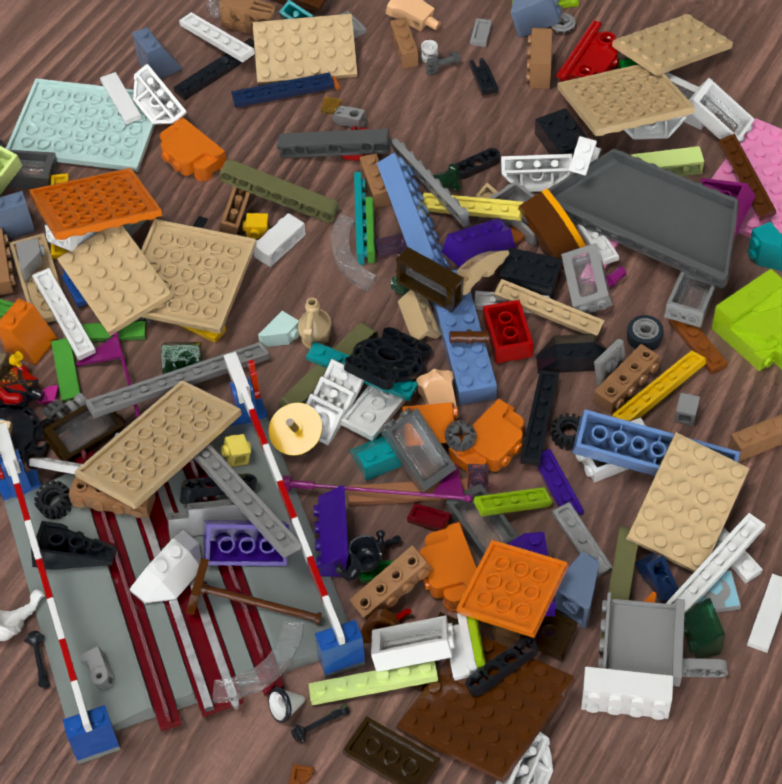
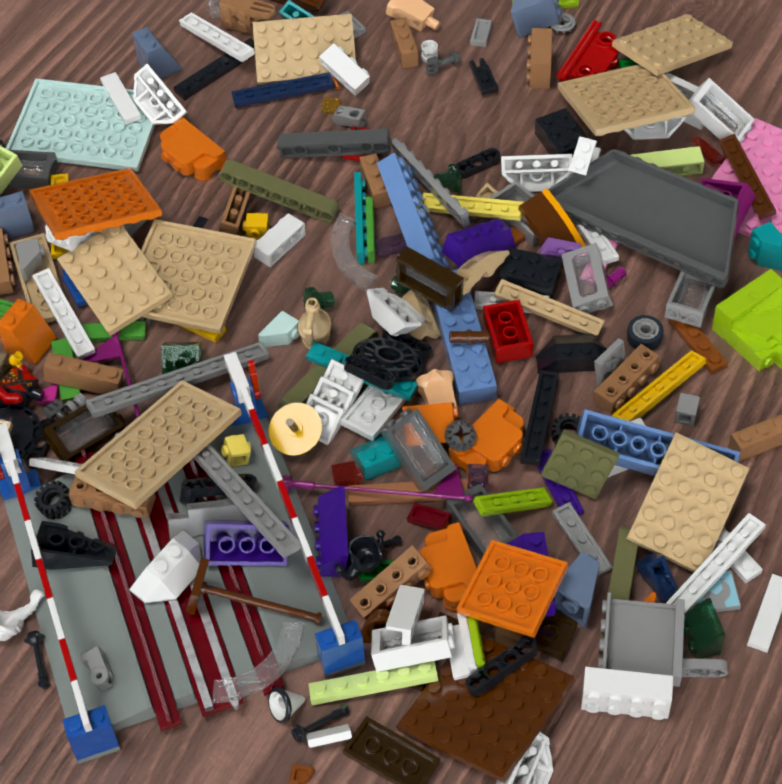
(82, 374): none -> medium nougat brick
(325, 299): none -> clear green gear
(328, 735): none -> white tile
(344, 69): none -> white brick
(346, 474): none -> clear red brick
(393, 312): none -> white wedge
(406, 612): none -> white panel
(556, 247): none -> medium lavender plate
(580, 464): none -> olive plate
(712, 154): none -> clear red plate

